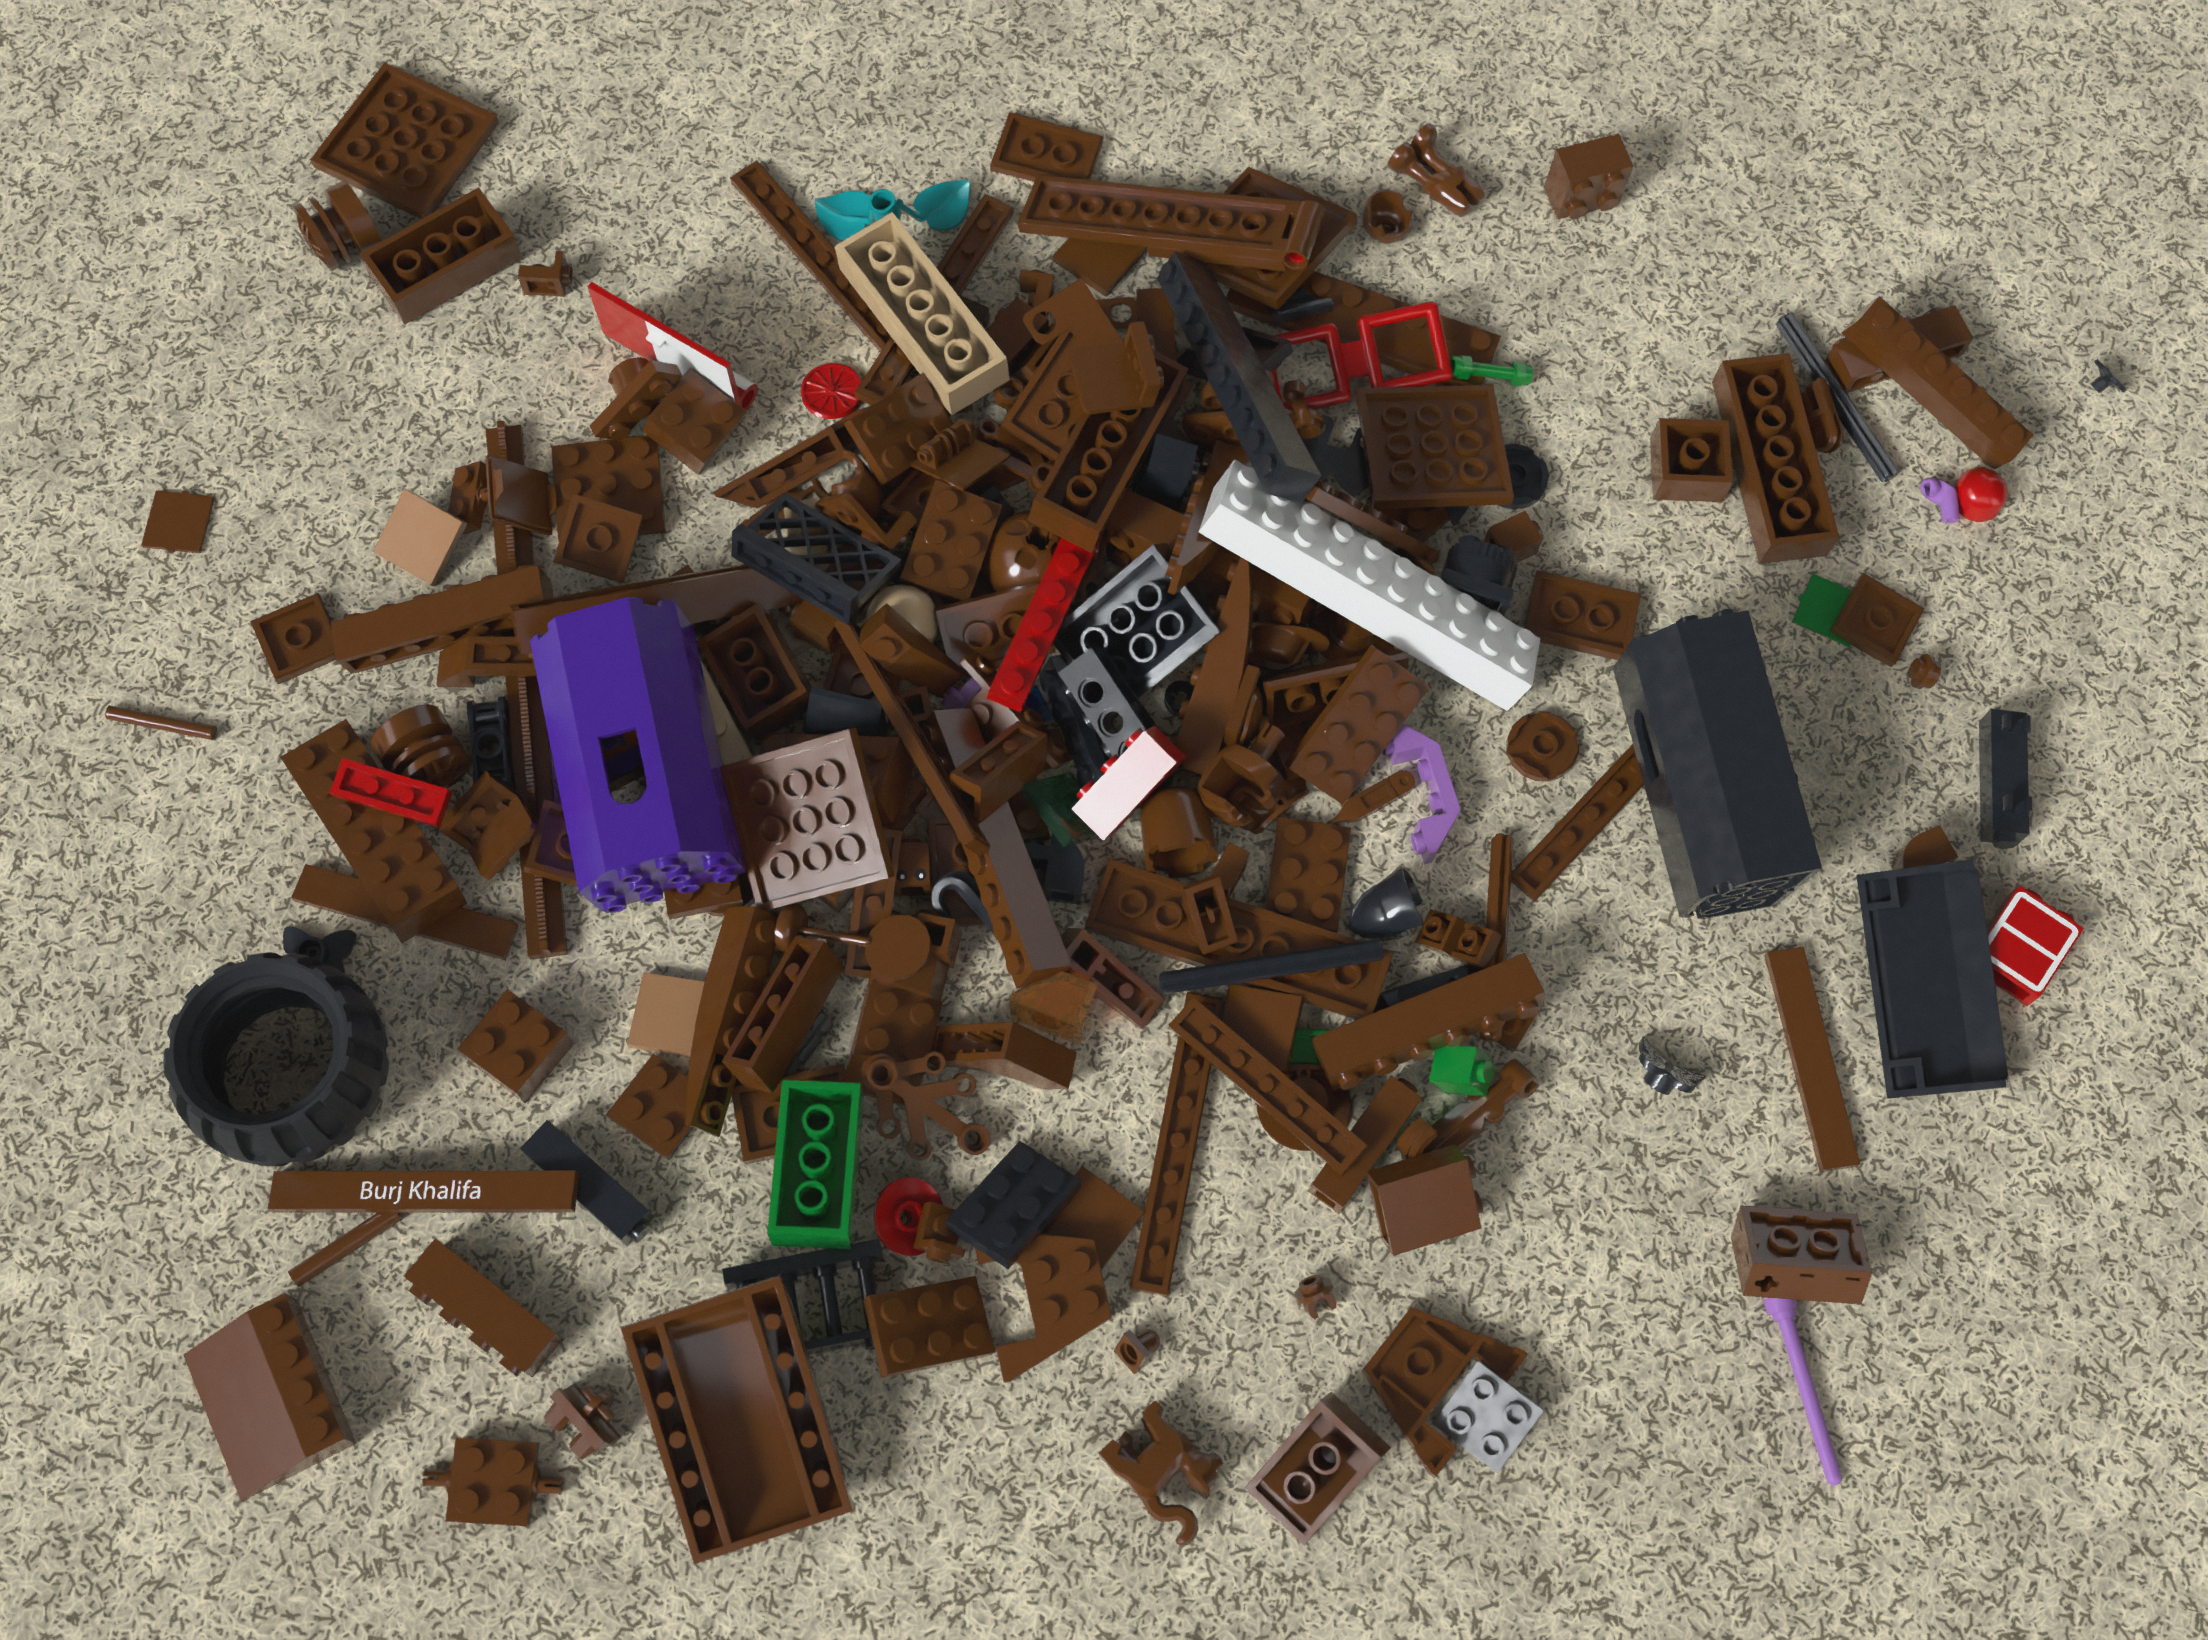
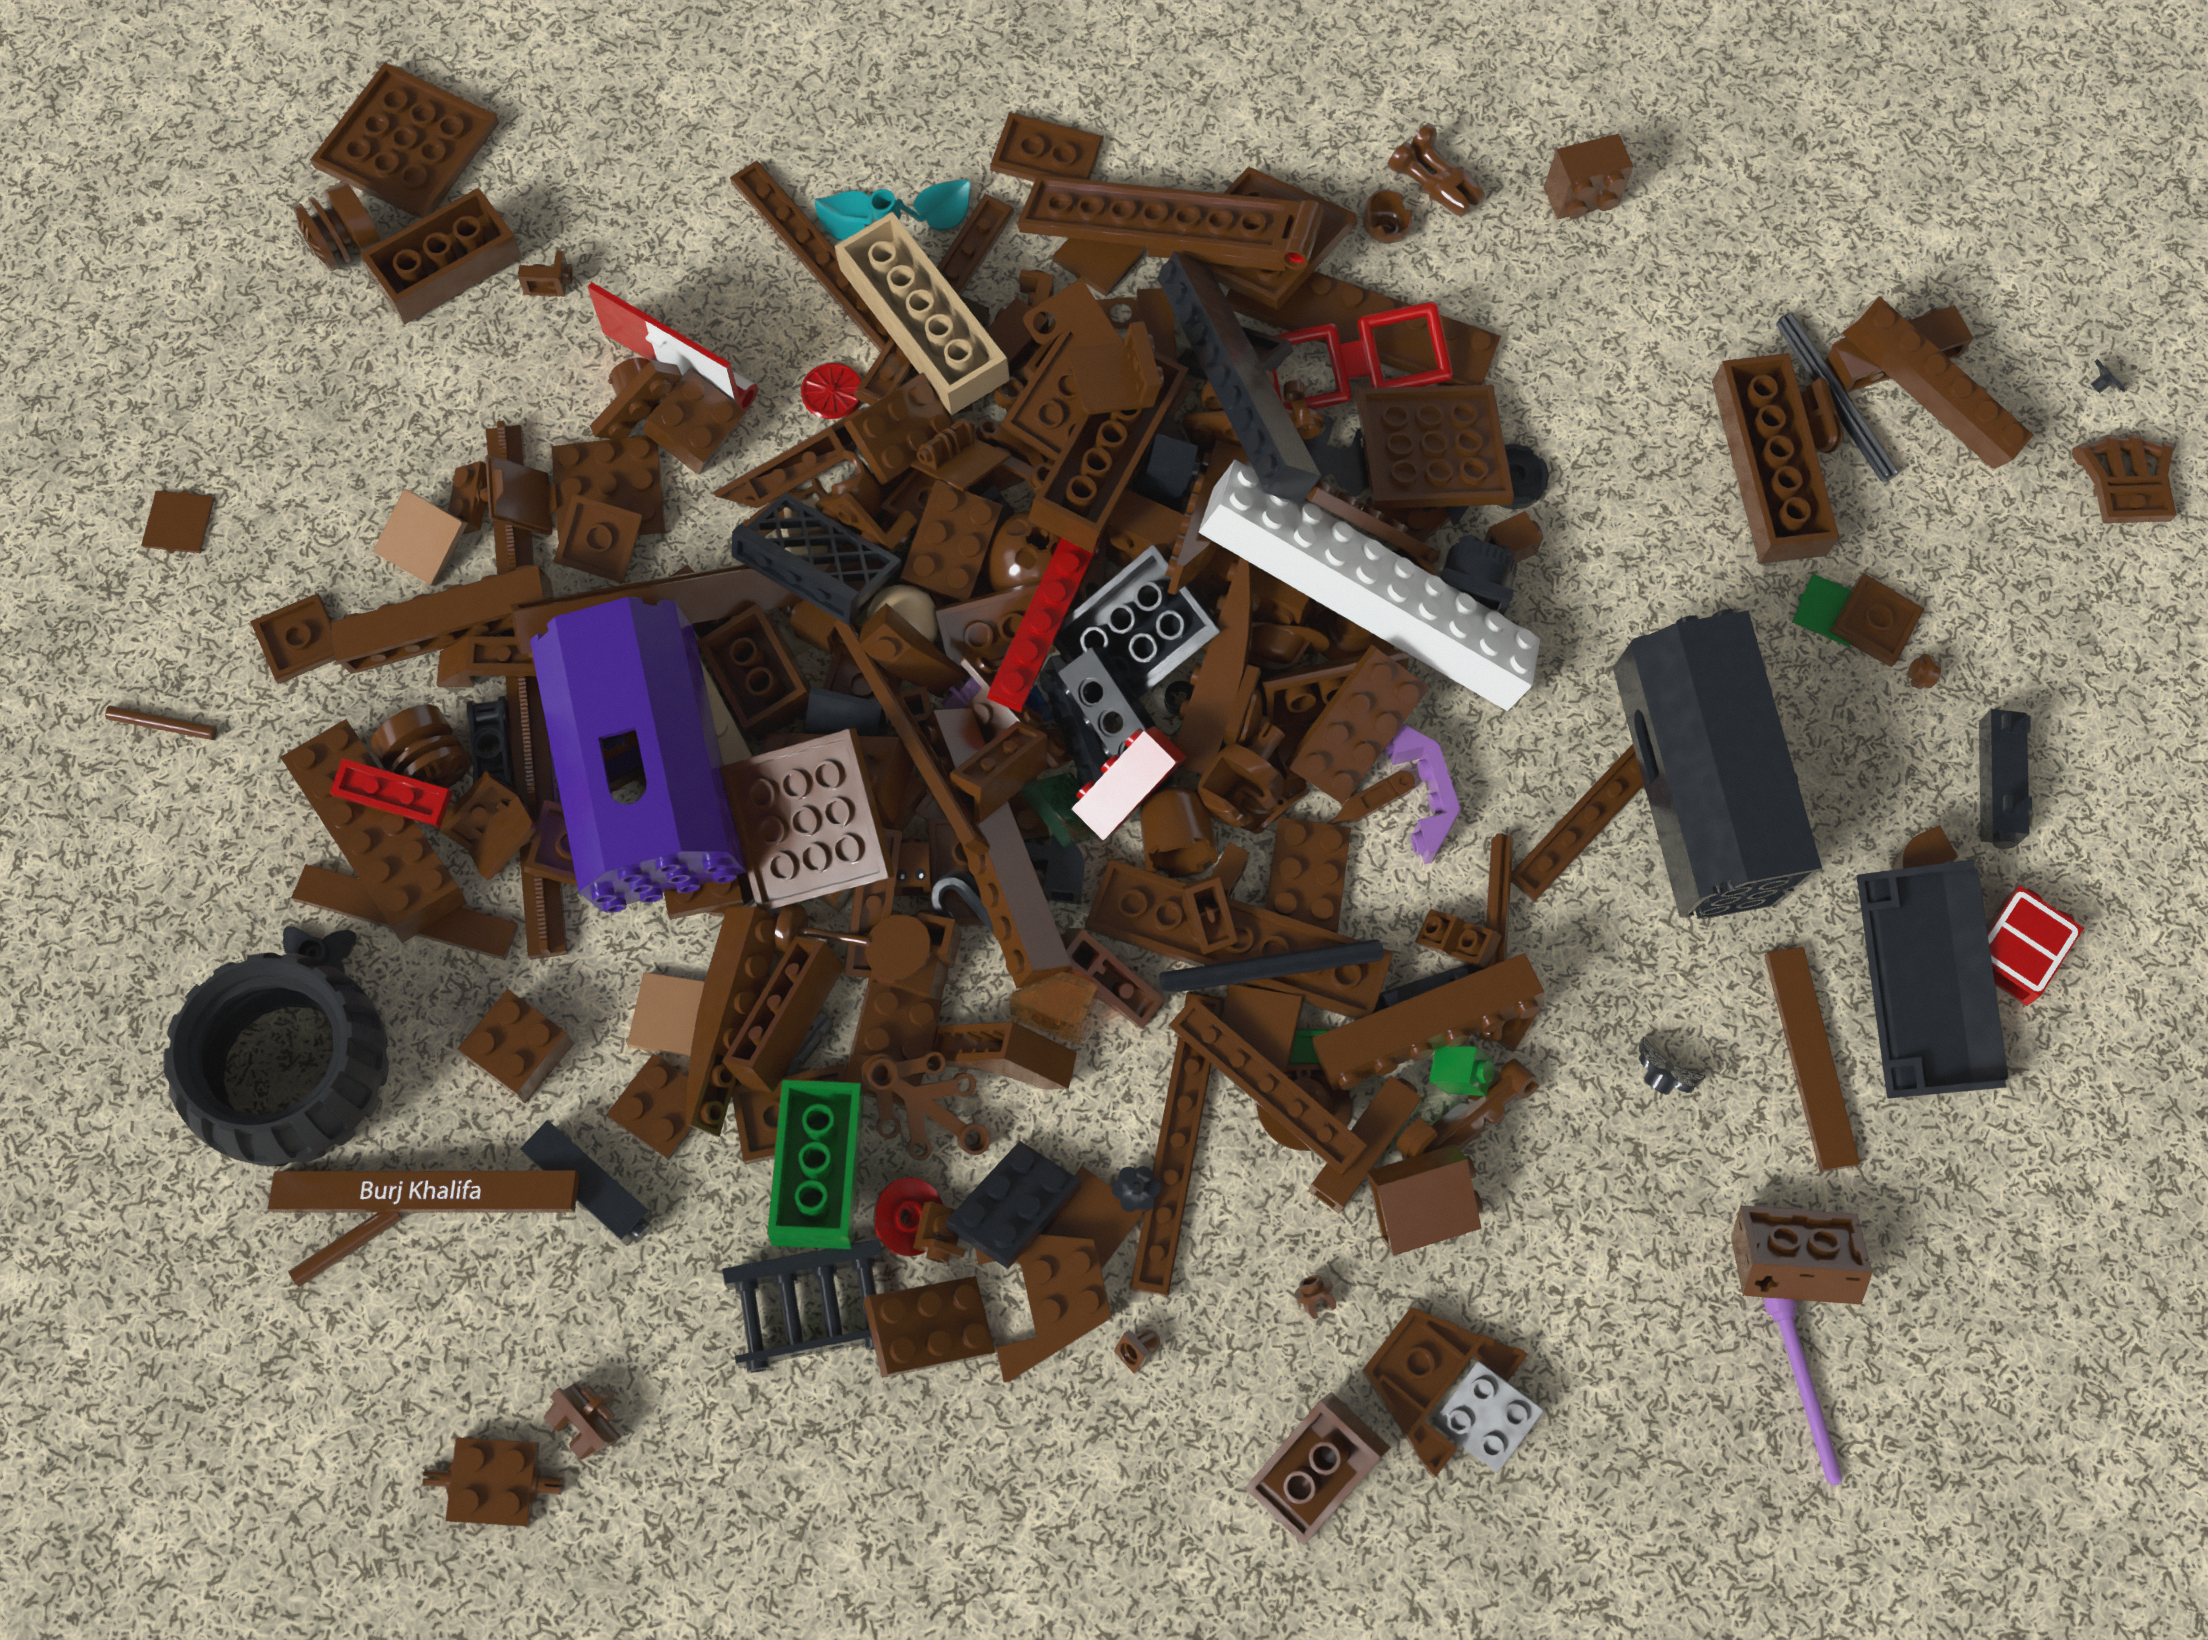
(268, 1396): reddish brown slope -> none
(483, 1308): reddish brown brick -> none
(738, 1418): reddish brown slope -> none
(1136, 1198): none -> black plant
(1158, 1464): reddish brown animal -> none
(1300, 306): black tile -> none
(1387, 908): black helmet -> none
(1517, 374): green bar -> none
(1540, 757): reddish brown tile -> none
(1581, 615): reddish brown plate -> none
(1691, 460): reddish brown brick -> none
(1944, 496): medium lavender arm -> none
(1981, 494): red hair -> none
(2129, 497): none -> reddish brown plate

